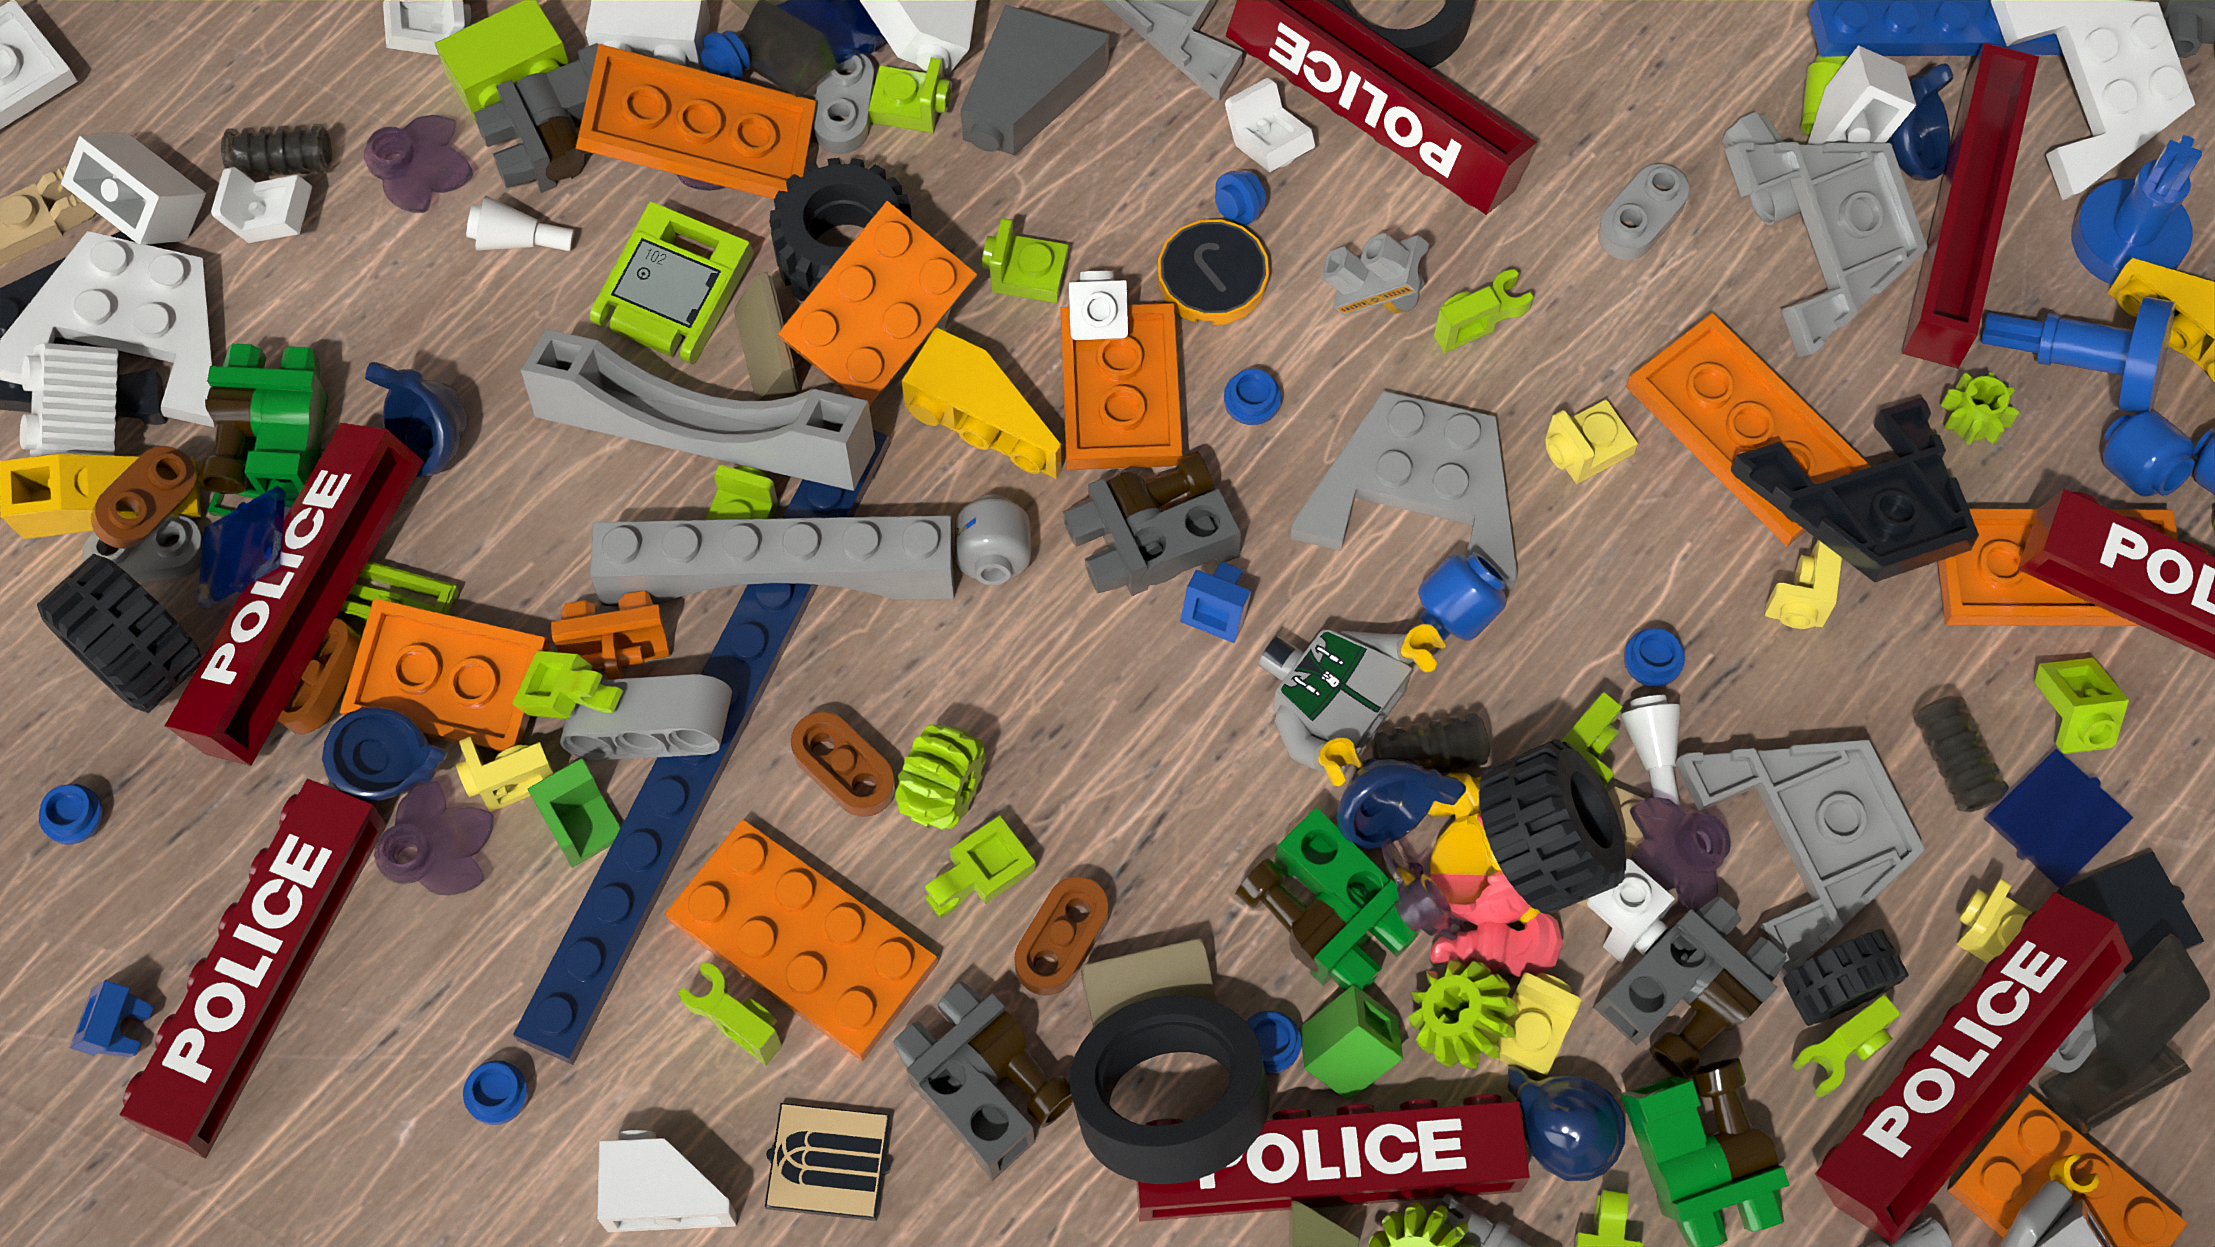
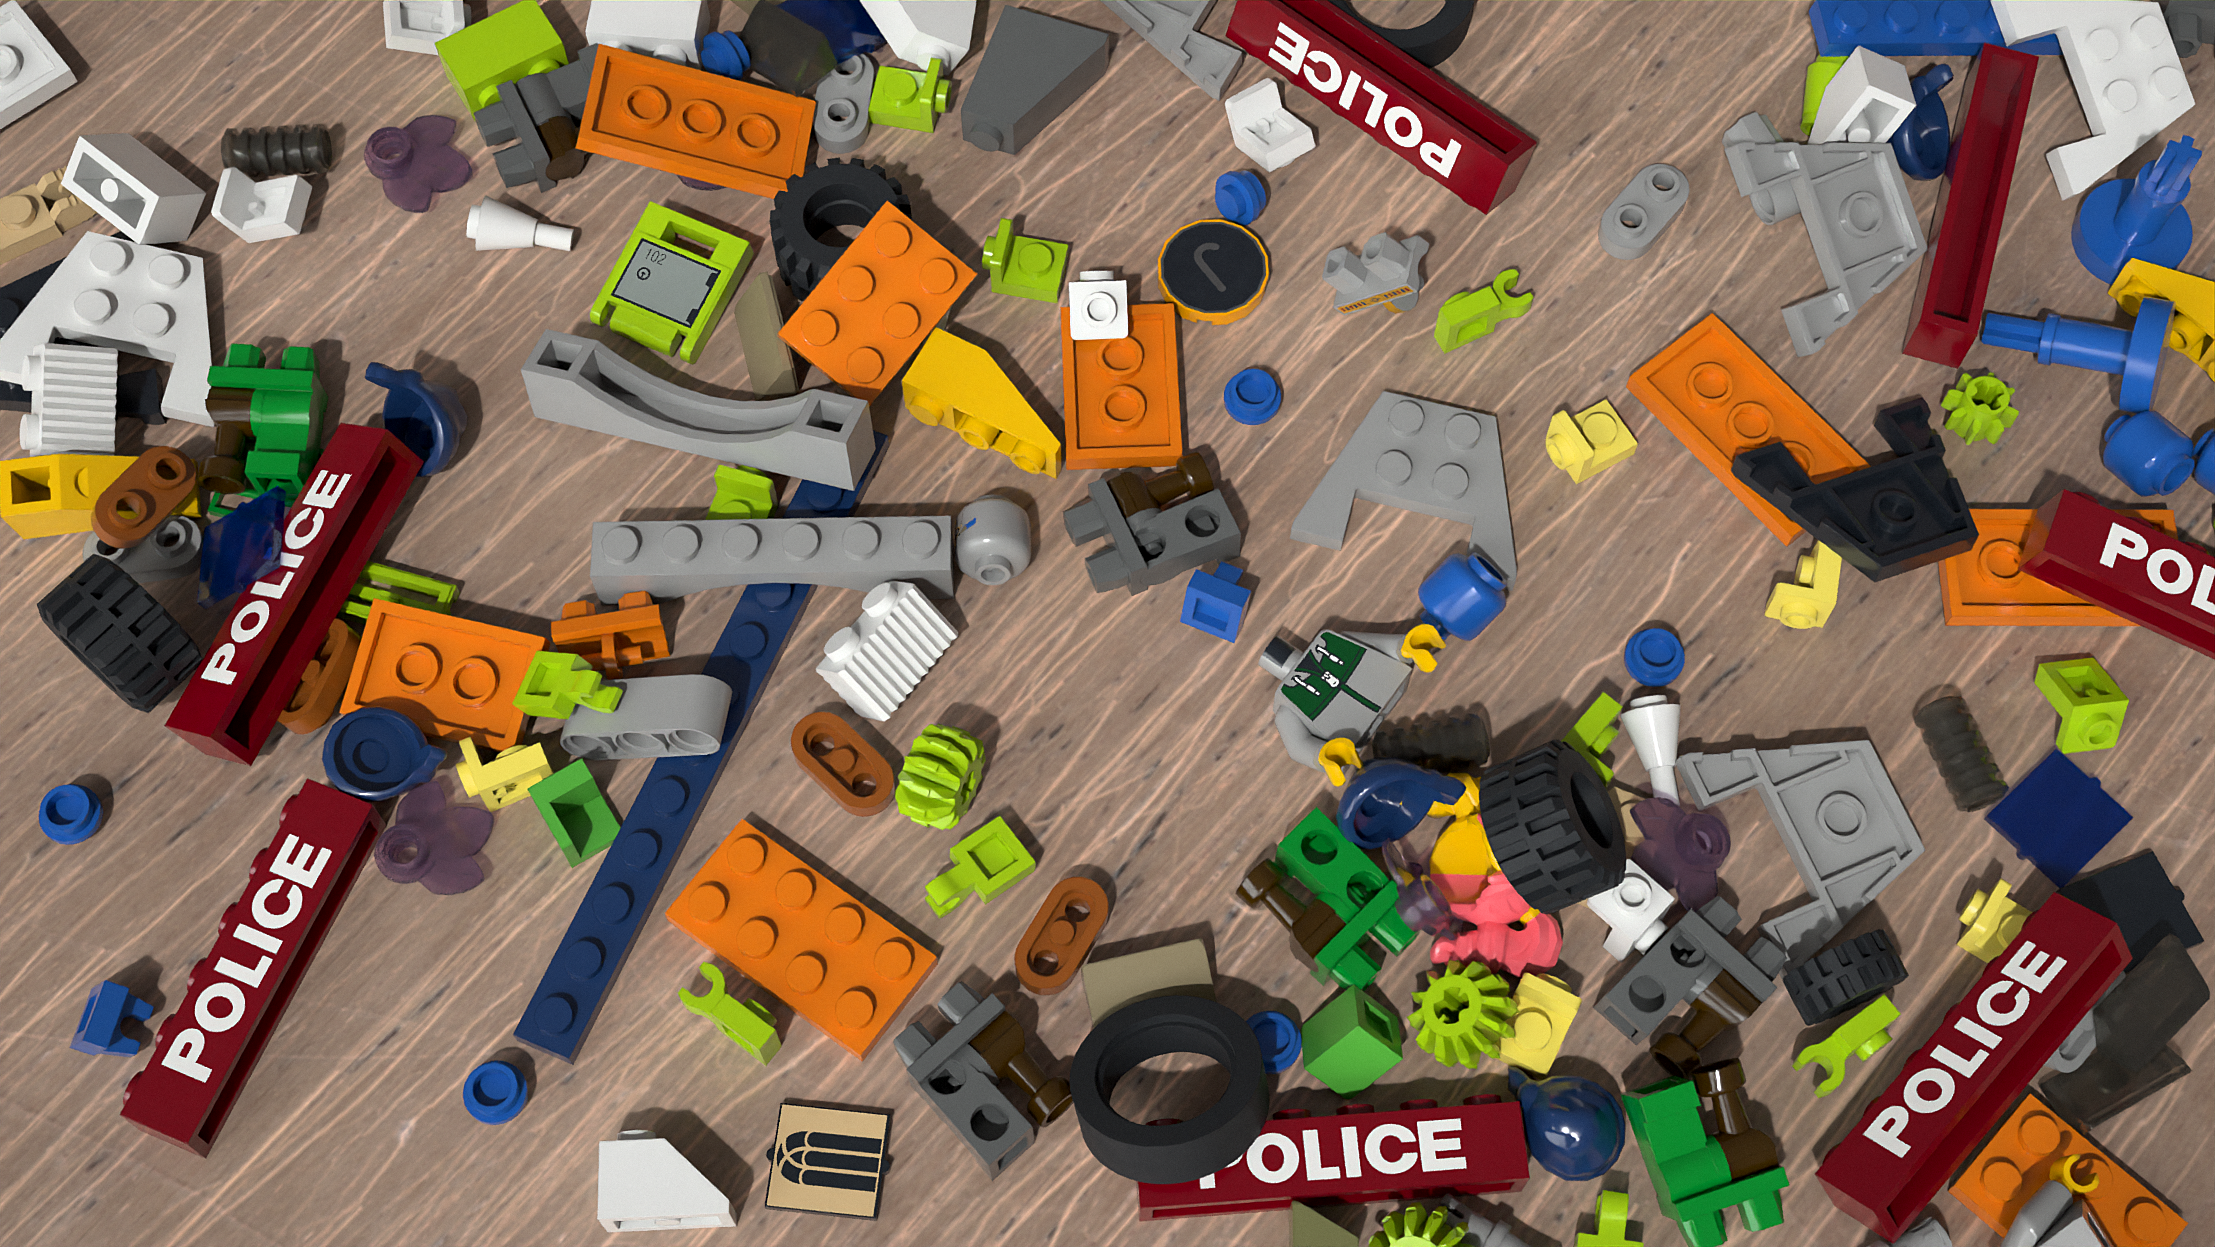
(886, 649): none -> white brick

